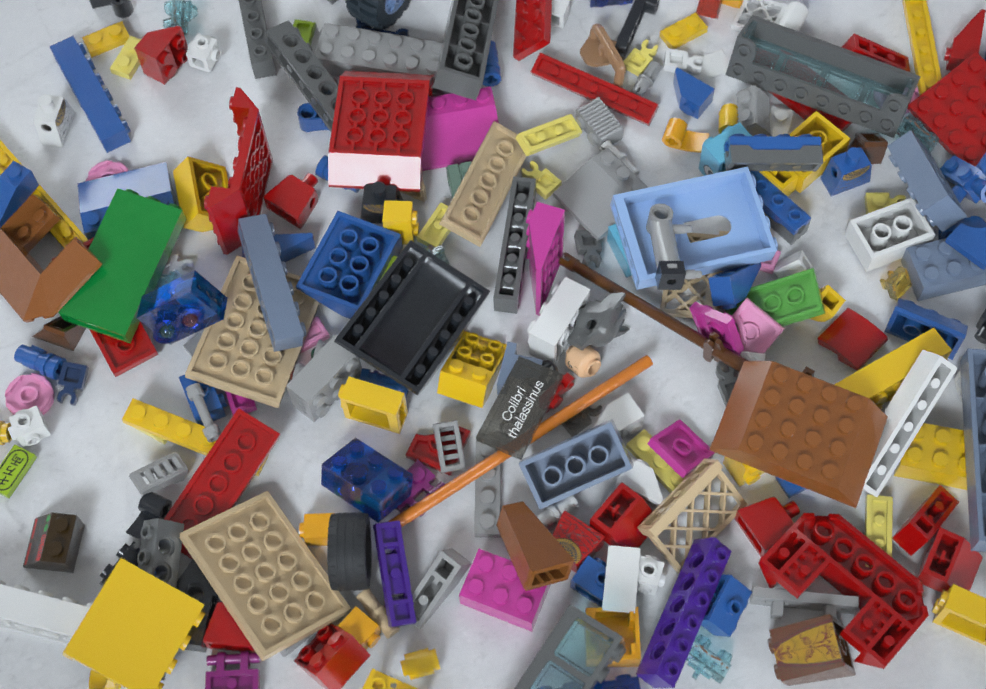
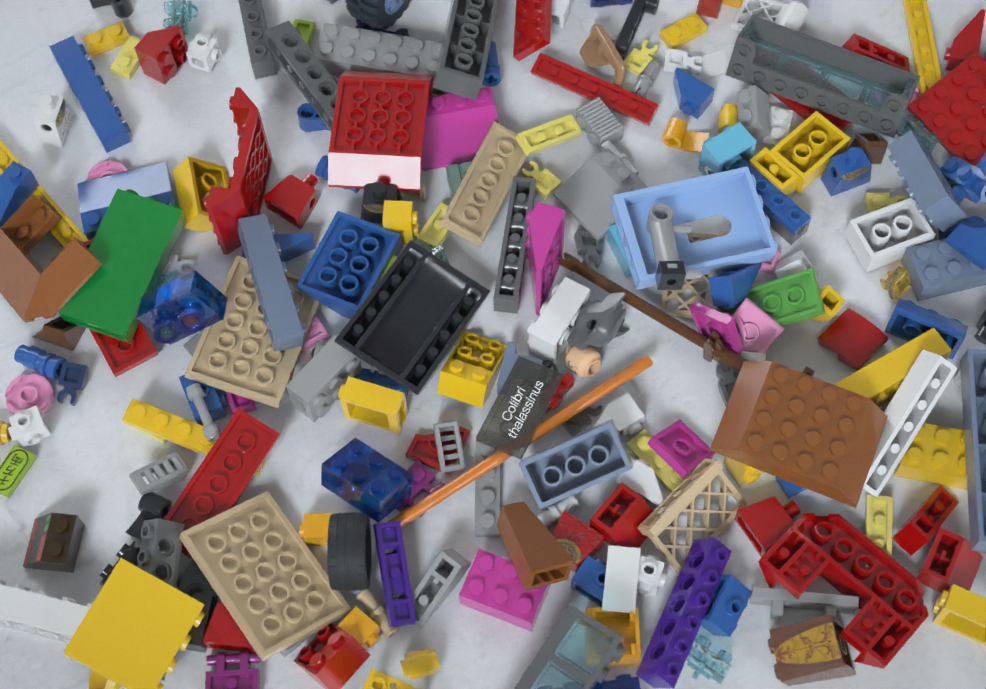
(773, 152): dark grey piece -> none

